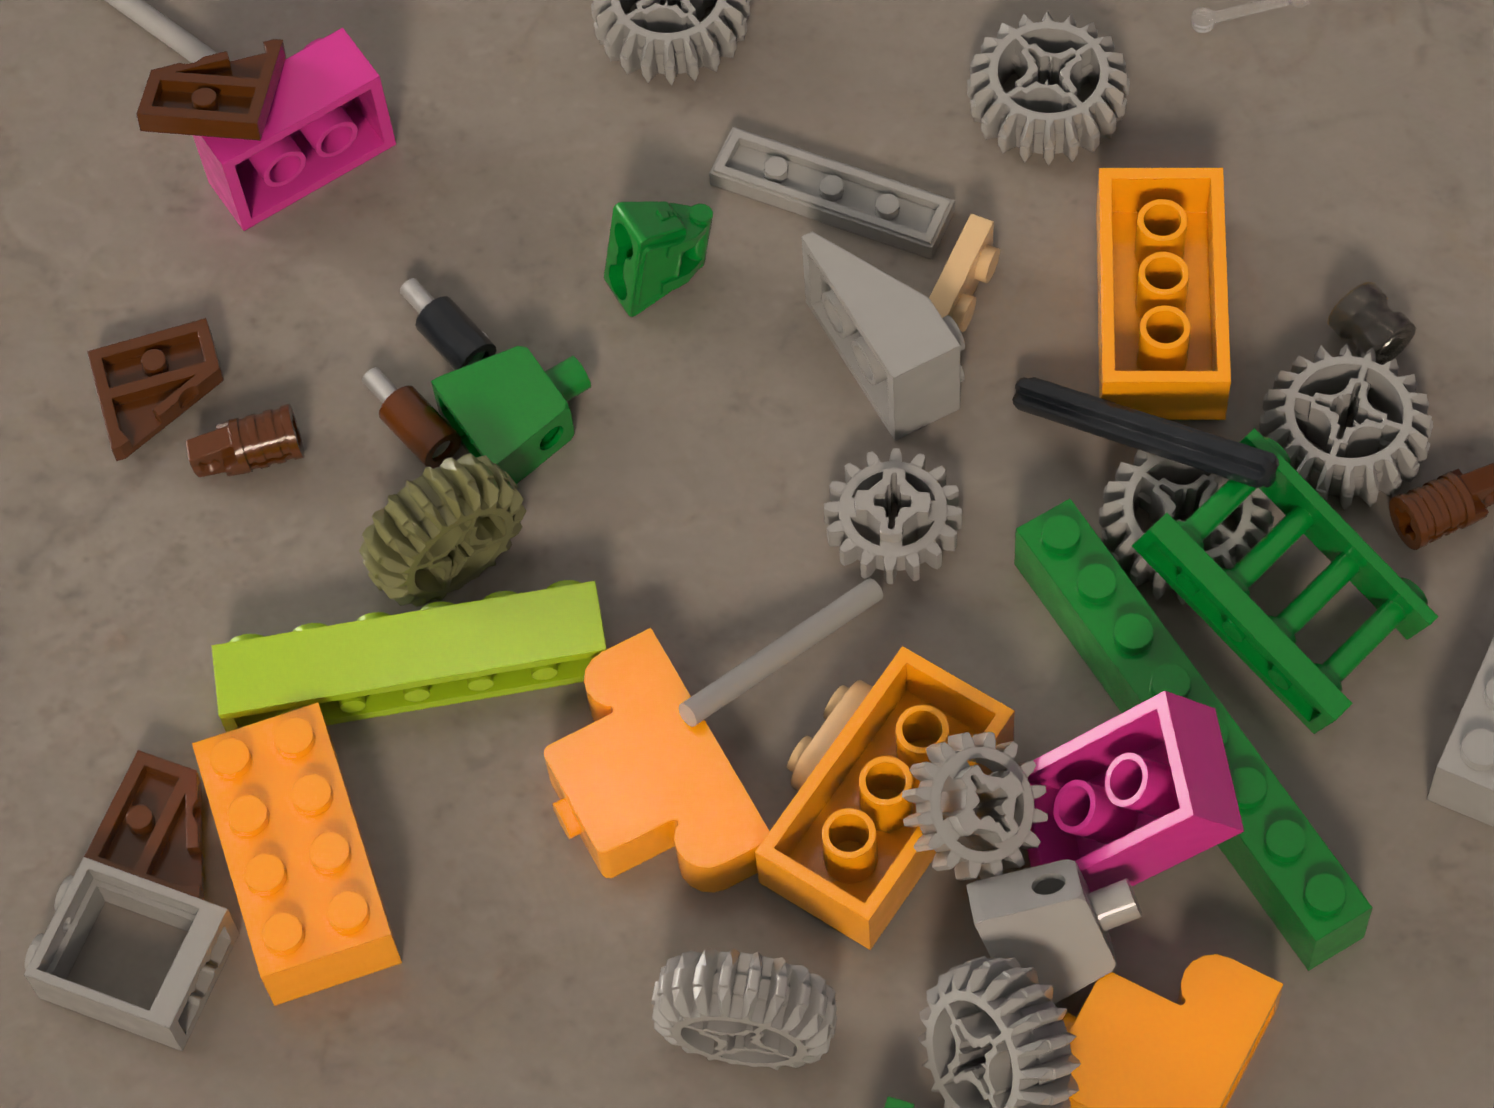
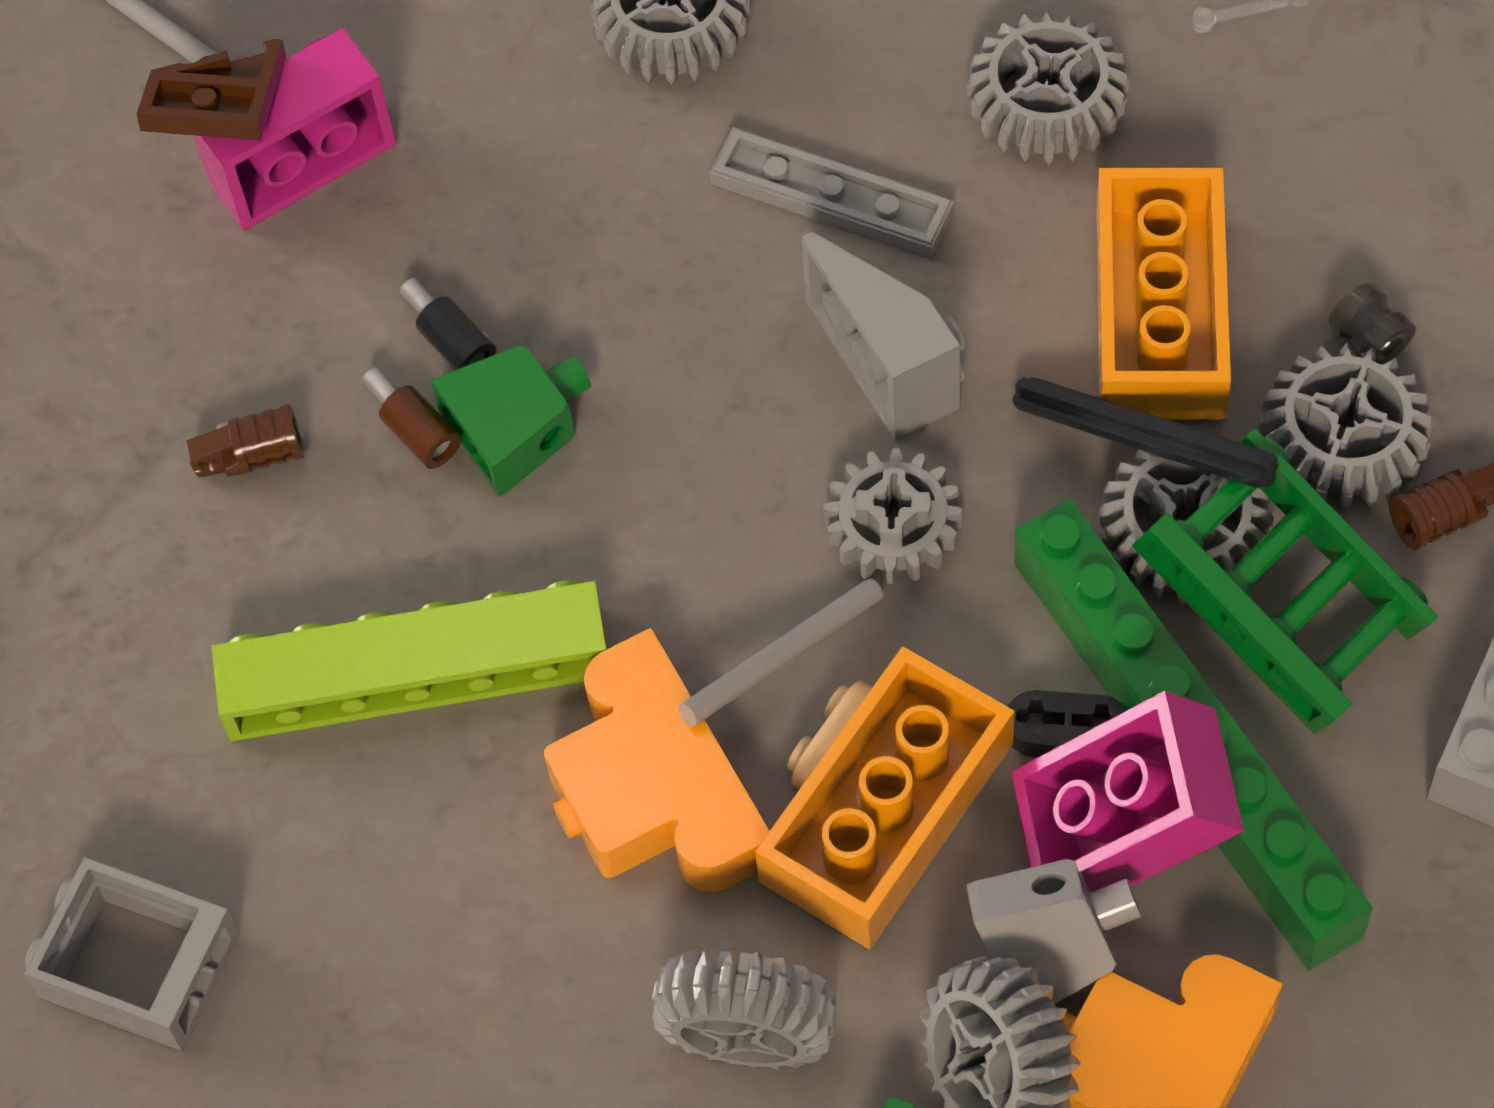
(153, 381): reddish brown wing -> none
(155, 826): reddish brown wing -> none
(296, 854): light orange brick -> none
(442, 530): olive gear -> none
(654, 250): green piece -> none
(968, 264): tan plate -> none
(984, 808): light grey gear -> none
(1064, 716): none -> black beam

